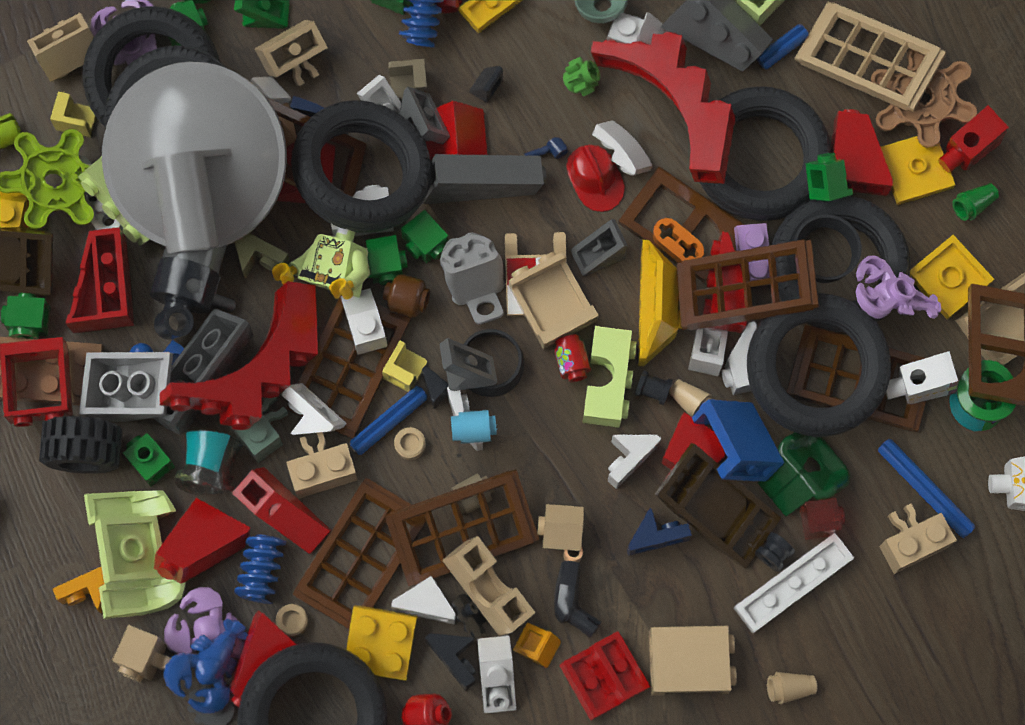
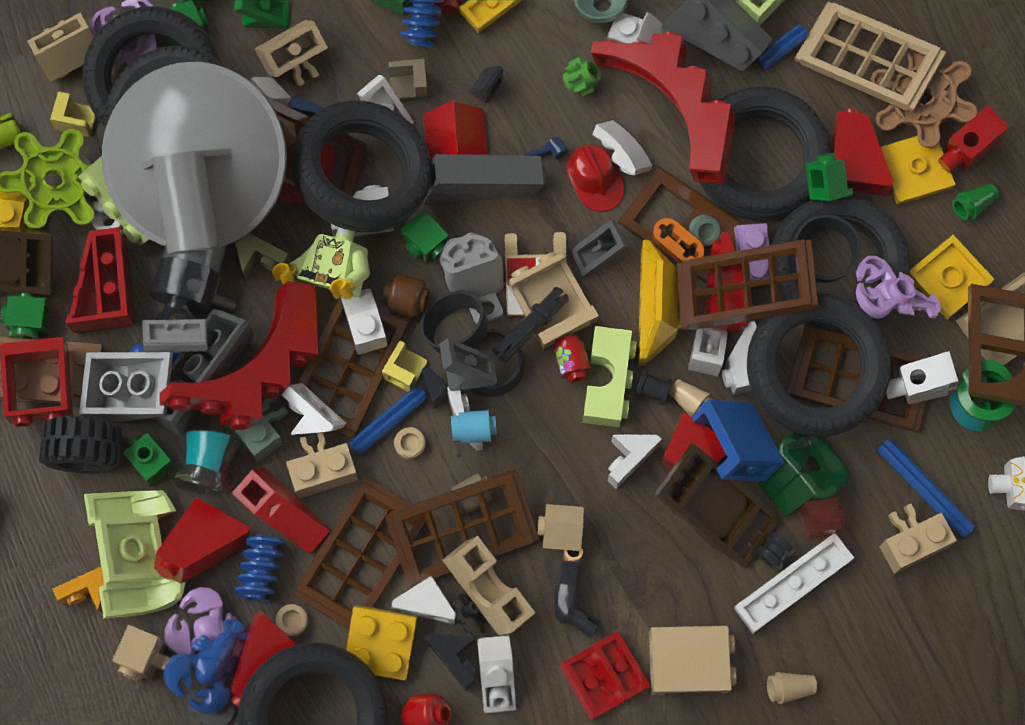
(174, 335): none -> light grey plate
(385, 259): green brick -> none
(423, 115): dark grey slope -> none
(444, 305): none -> black tyre
(537, 645): light orange slope -> none
(540, 315): none -> black pin
(649, 538): dark blue slope -> none
(705, 229): none -> sand green tile

